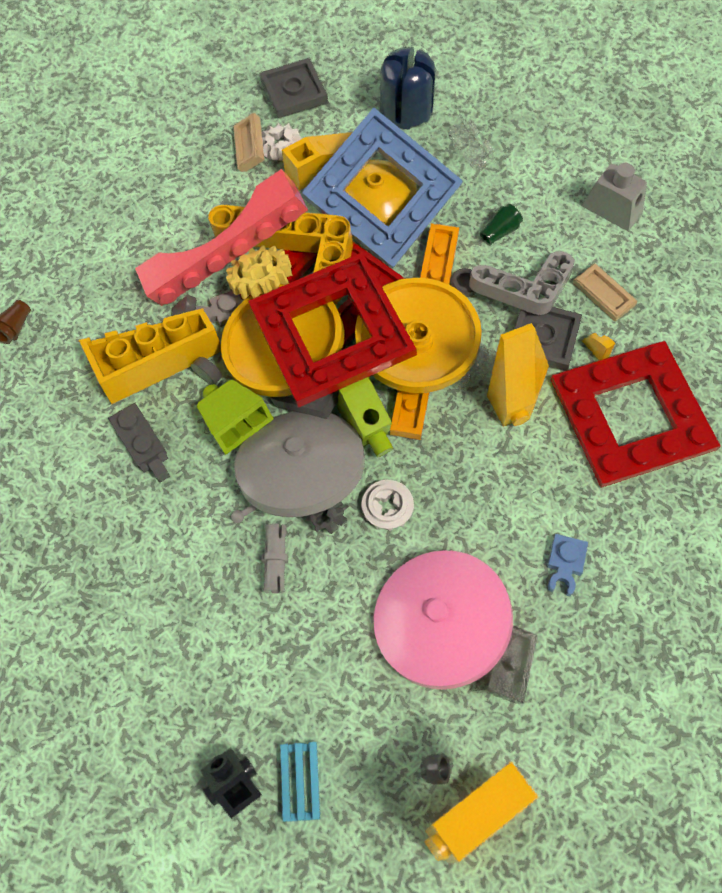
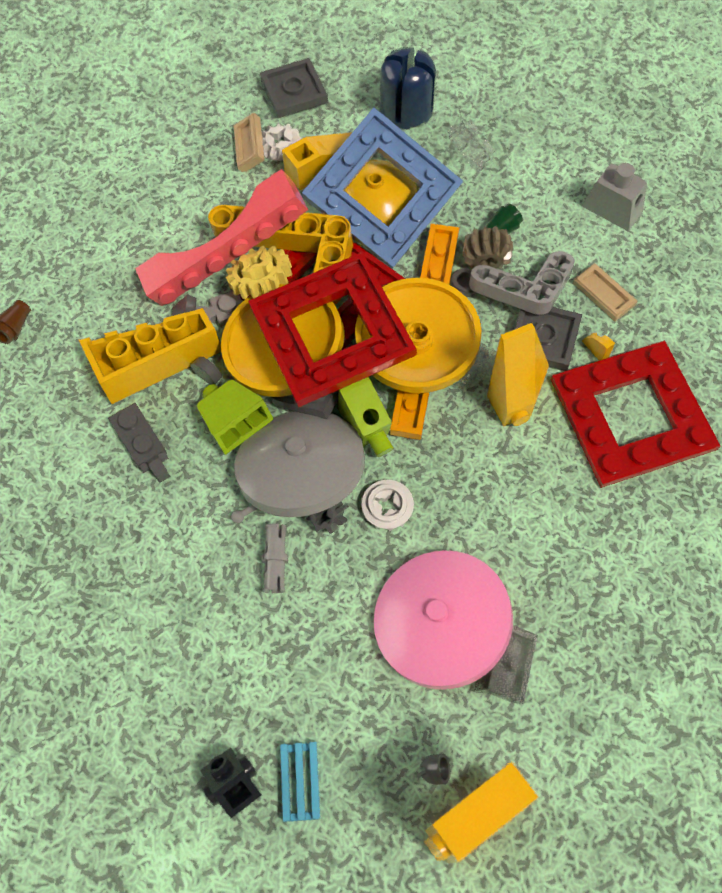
(488, 248): none -> dark tan gear
(567, 558): medium blue plate -> none

